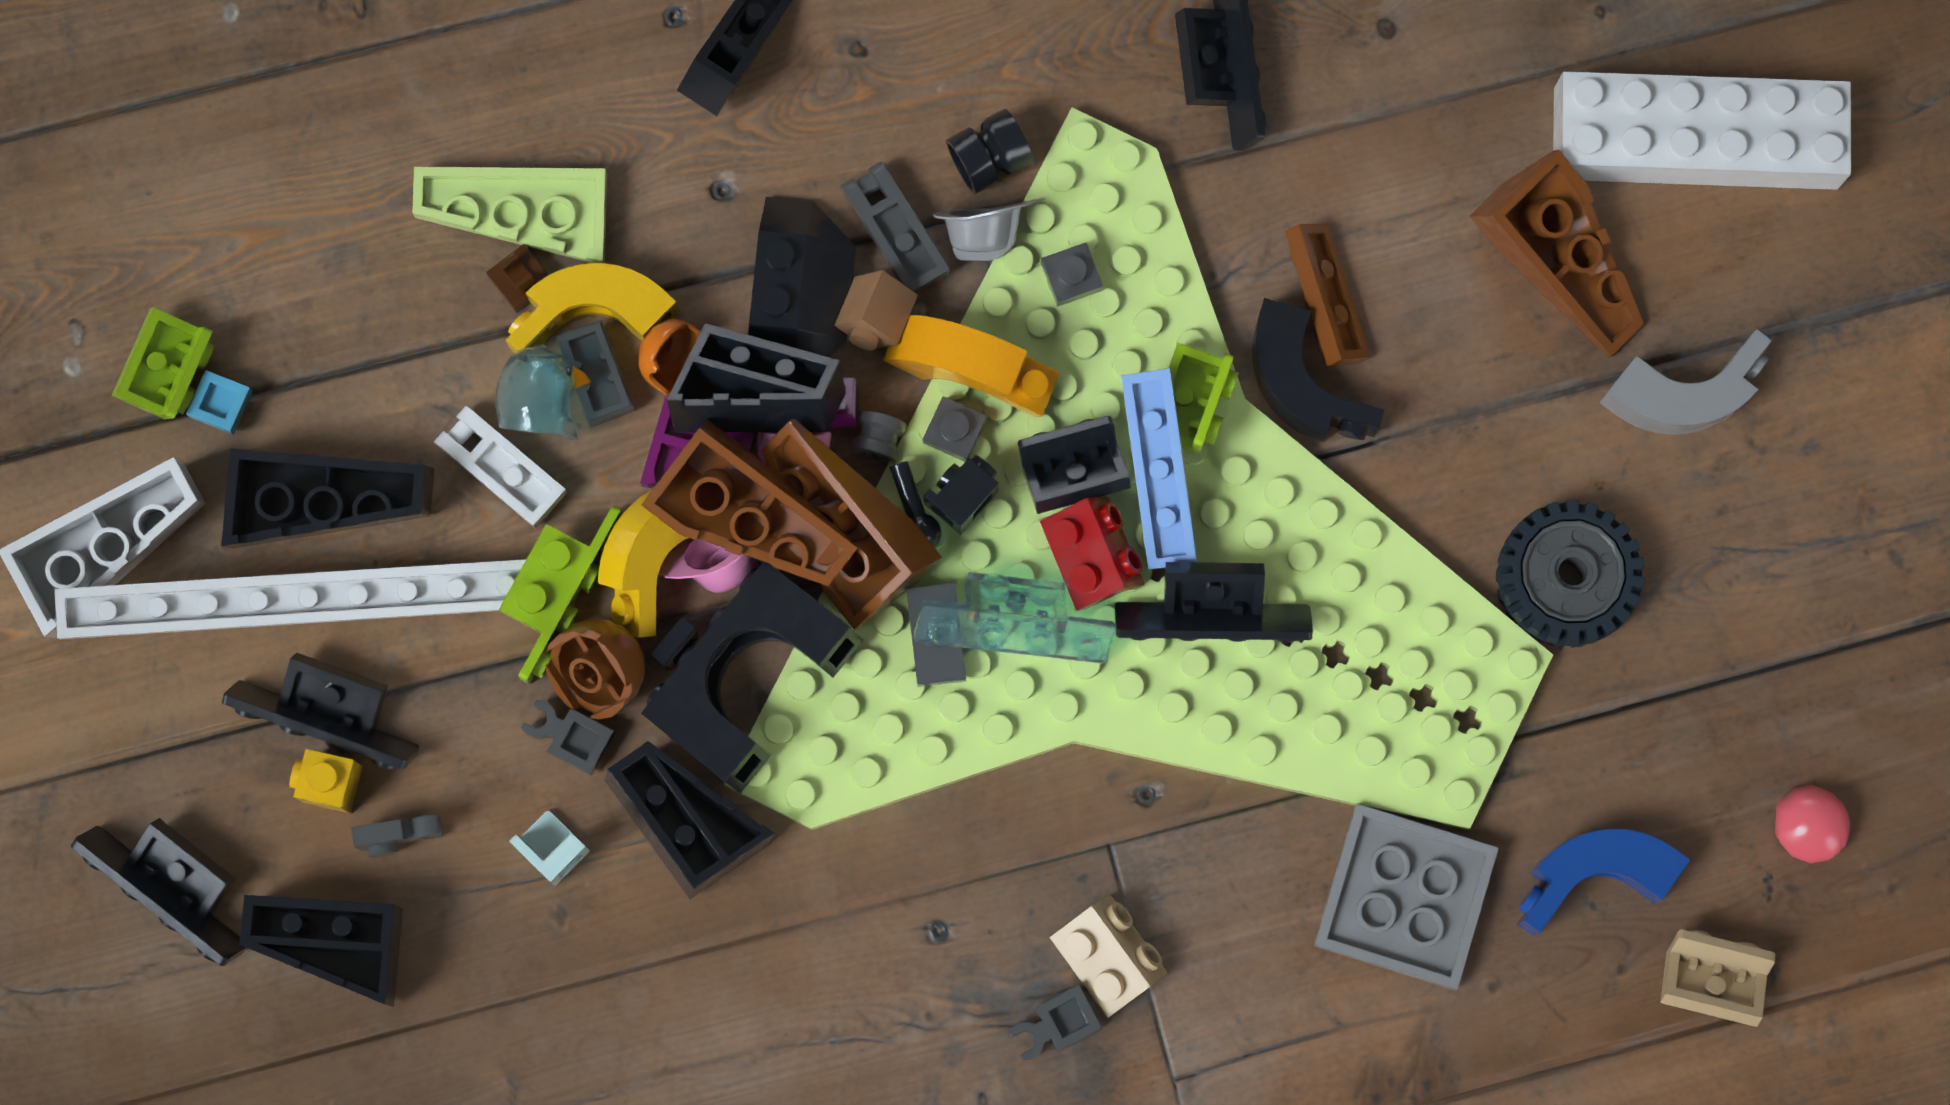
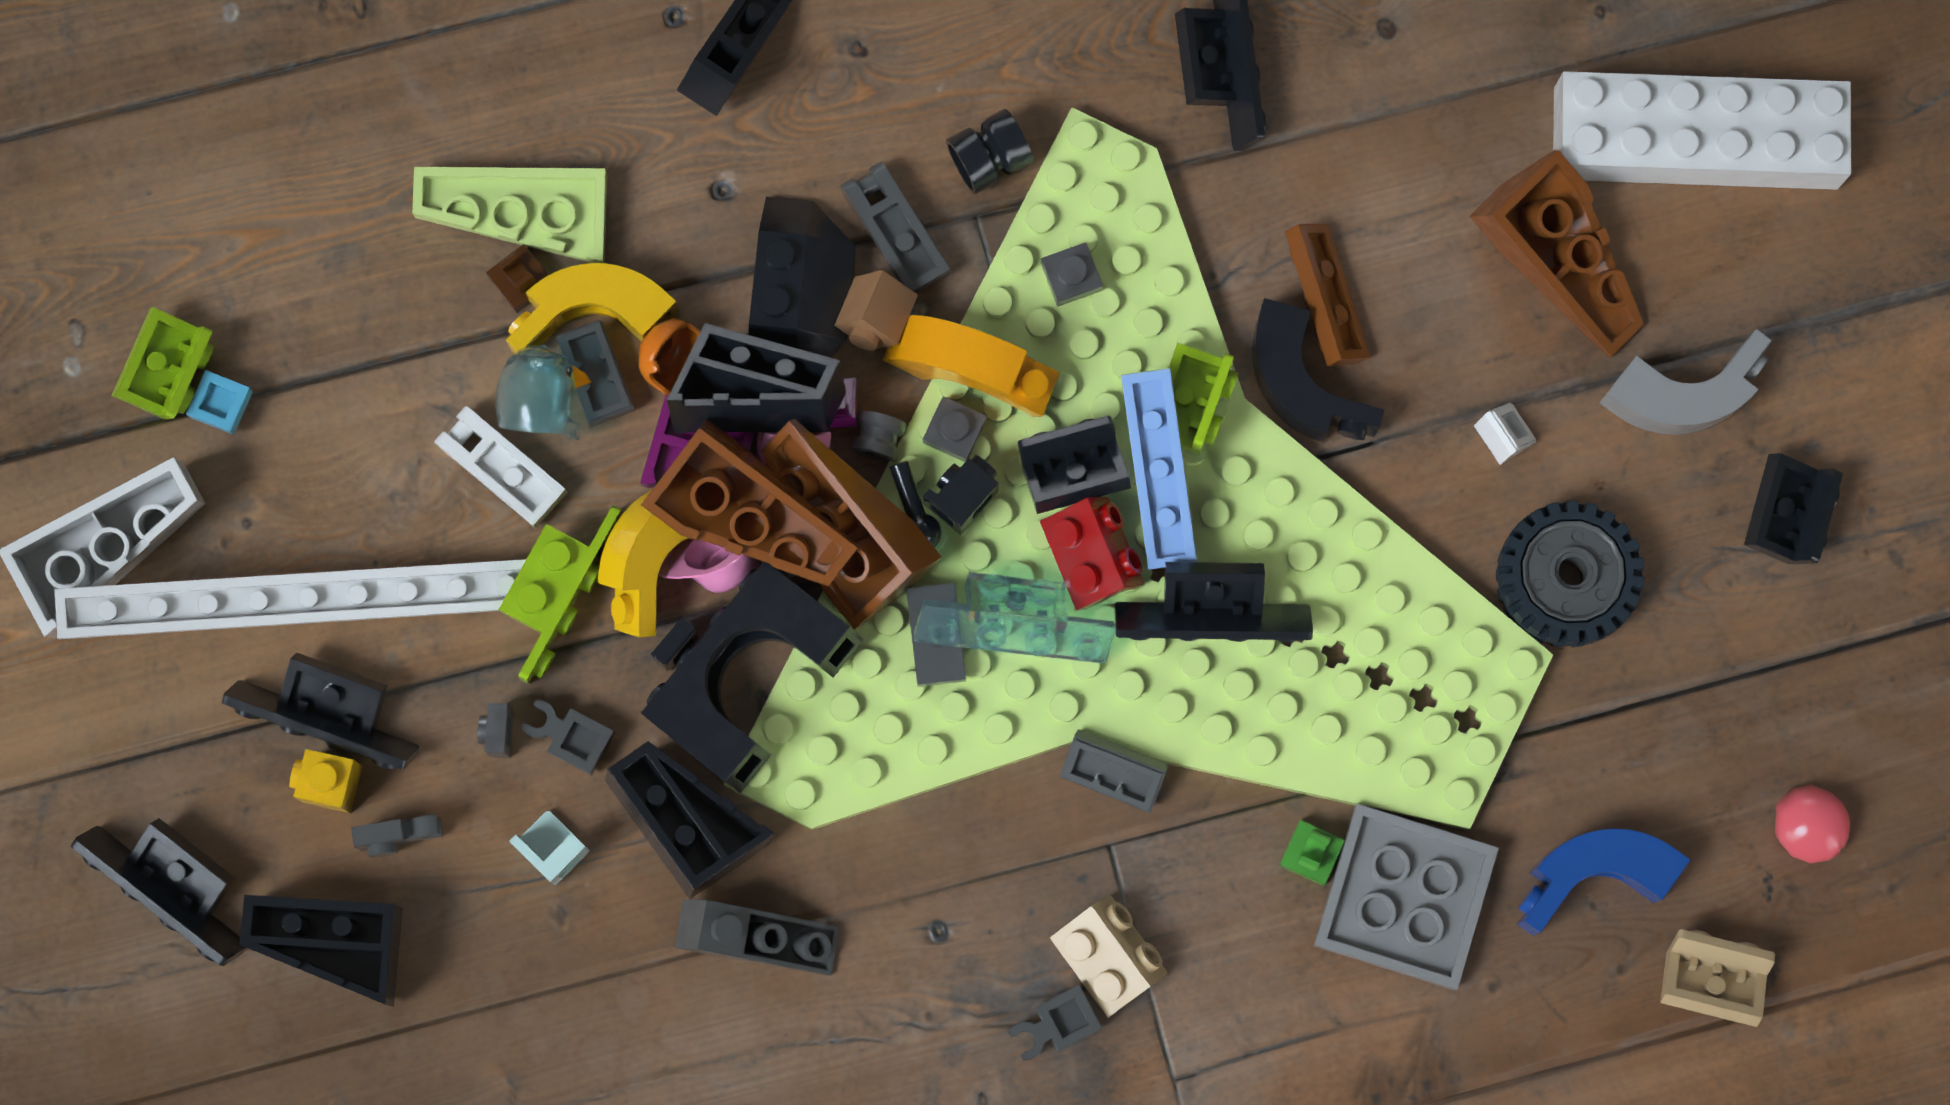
(311, 495): black wedge -> none
(496, 730): none -> flat silver plate
(596, 666): dark orange cylinder -> none
(756, 936): none -> dark grey slope
(983, 232): light grey piece -> none
(1114, 771): none -> dark grey plate
(1311, 853): none -> bright green tile
(1505, 432): none -> white slope
(1793, 510): none -> black bracket

